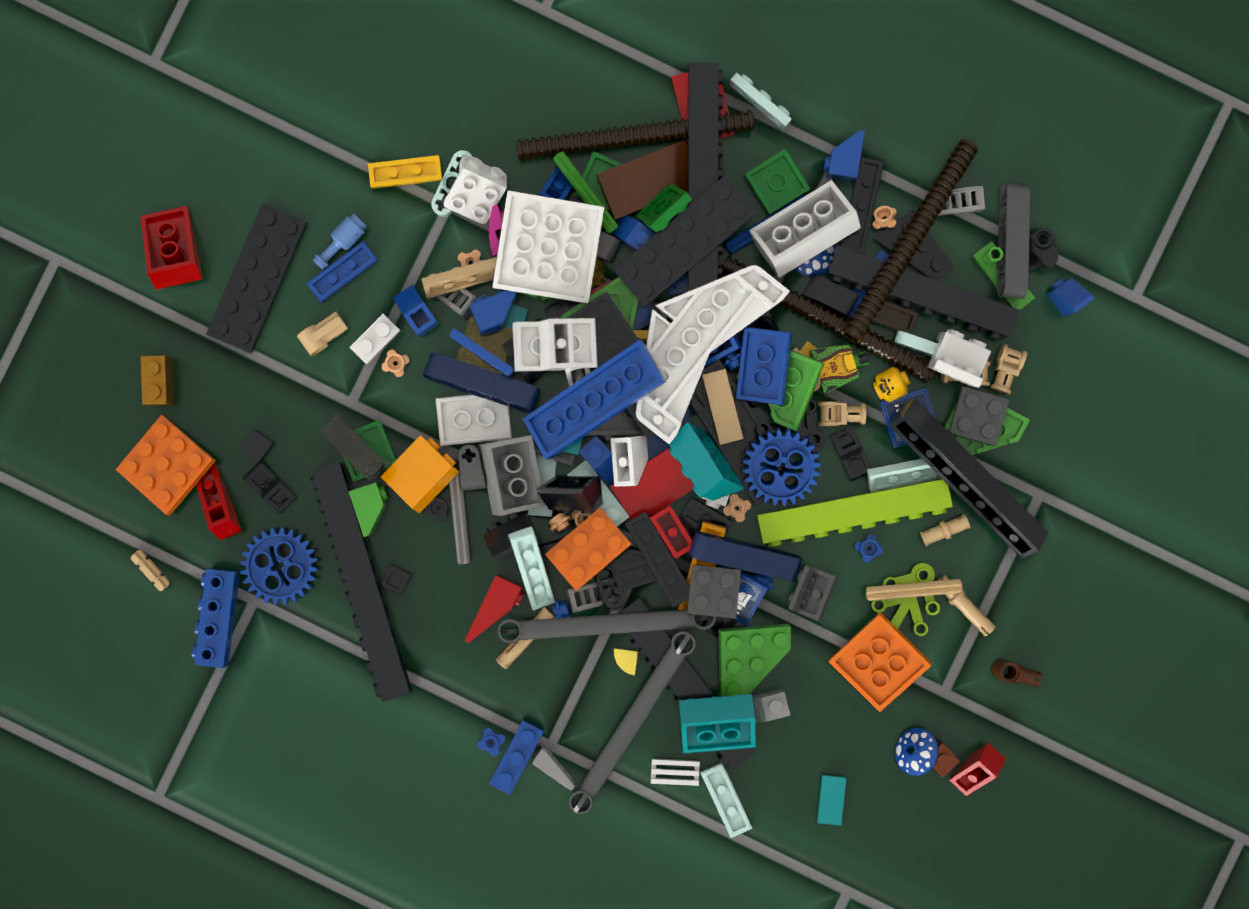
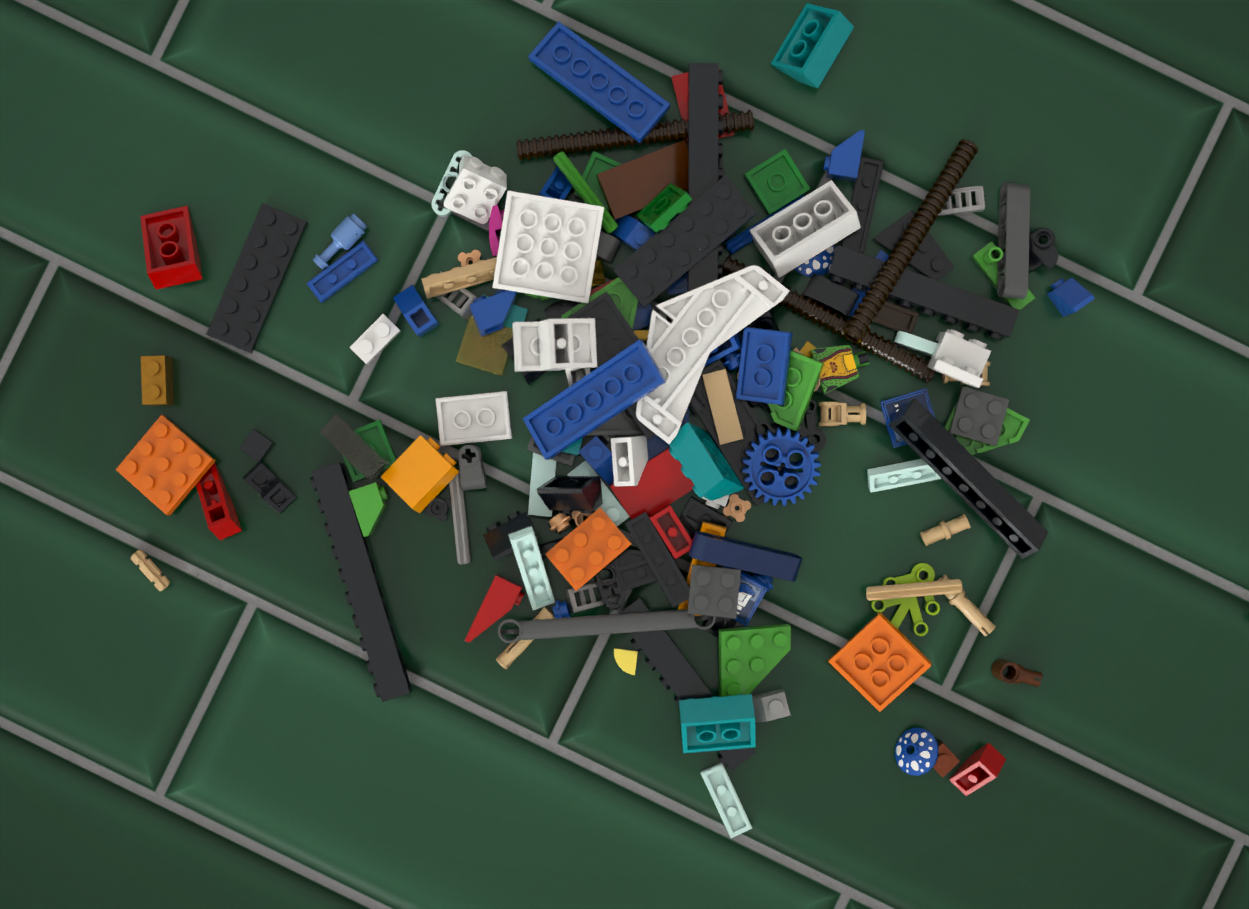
(216, 617): blue brick -> none
(260, 575): blue gear -> none
(316, 337): tan piece -> none
(388, 365): light nougat plate -> none
(396, 579): black tile -> none
(405, 171): yellow plate -> none
(481, 352): blue tile -> none
(481, 382): dark blue beam -> none
(489, 735): blue plate -> none
(511, 475): light grey slope -> none
(516, 757): blue plate -> none
(550, 765): light grey slope -> none
(599, 82): none -> blue plate
(632, 722): dark grey piece -> none
(675, 781): white tile -> none
(760, 100): light aqua plate -> none
(812, 44): none -> teal slope
(812, 592): dark grey bracket -> none
(831, 799): teal tile -> none
(851, 453): black slope -> none
(854, 511): lime brick -> none
(875, 548): blue plate -> none
(884, 212): light nougat plate -> none
(891, 384): yellow head -> none
(1007, 368): tan connector -> none

